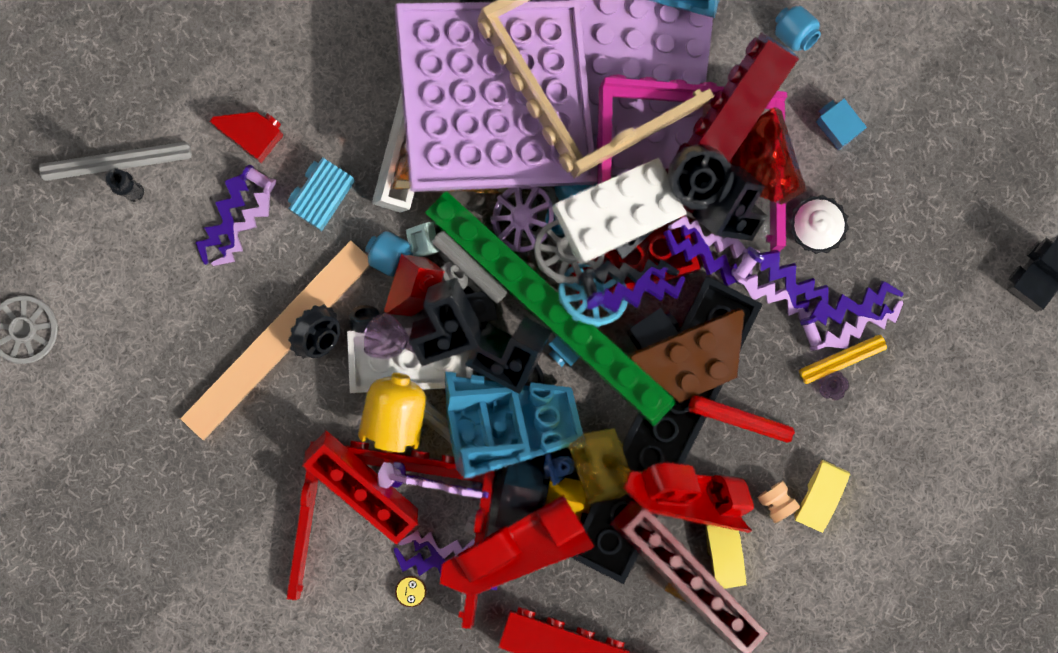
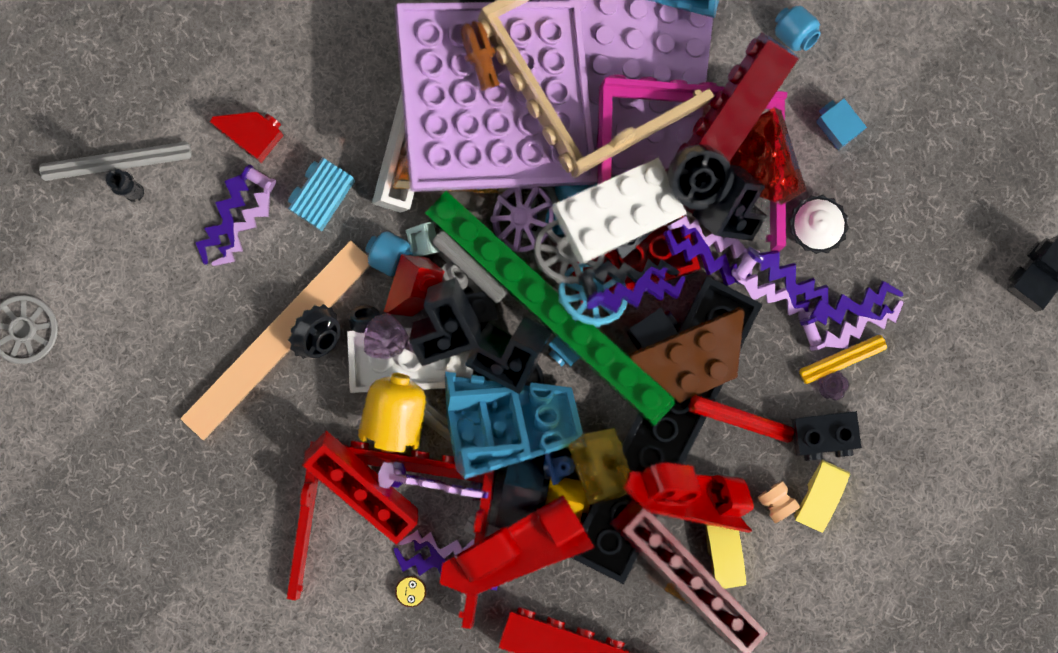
(479, 54): none -> dark orange arm
(826, 434): none -> black brick

